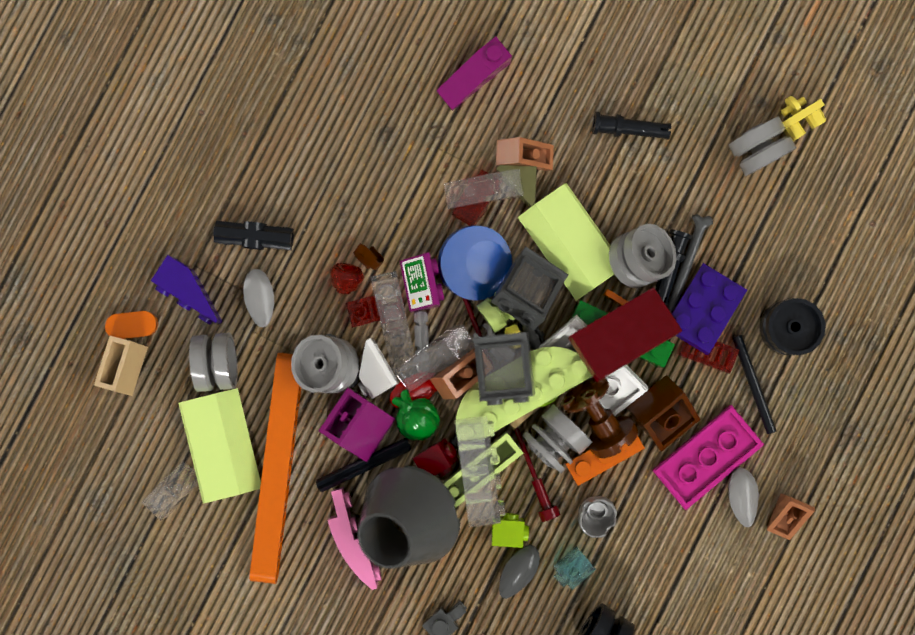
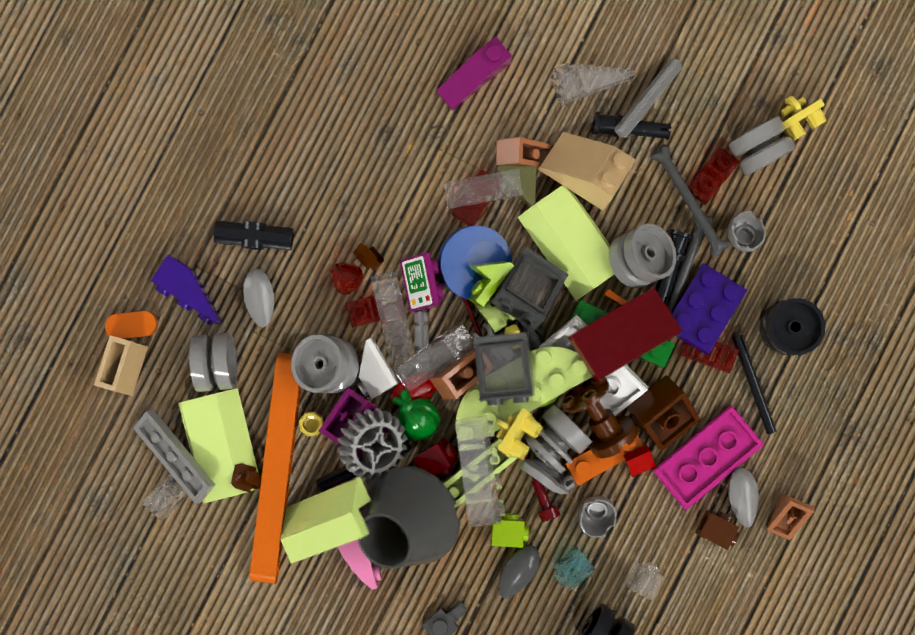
(174, 456): none -> light grey plate
(245, 478): none -> reddish brown piece
(311, 423): none -> light yellow tile
(325, 521): none -> yellowish green slope
(362, 434): none -> light grey gear
(493, 276): none -> lime slope
(513, 431): none -> light yellow hips
(547, 476): none -> light grey arm
(583, 80): none -> clear slope
(587, 168): none -> tan slope
(639, 460): none -> red tile
(645, 580): none -> clear brick
(648, 98): none -> light grey axle
(712, 175): none -> clear red slope
(715, 242): none -> dark grey piece
(718, 529): none -> reddish brown brick
(746, 232): none -> light grey hair

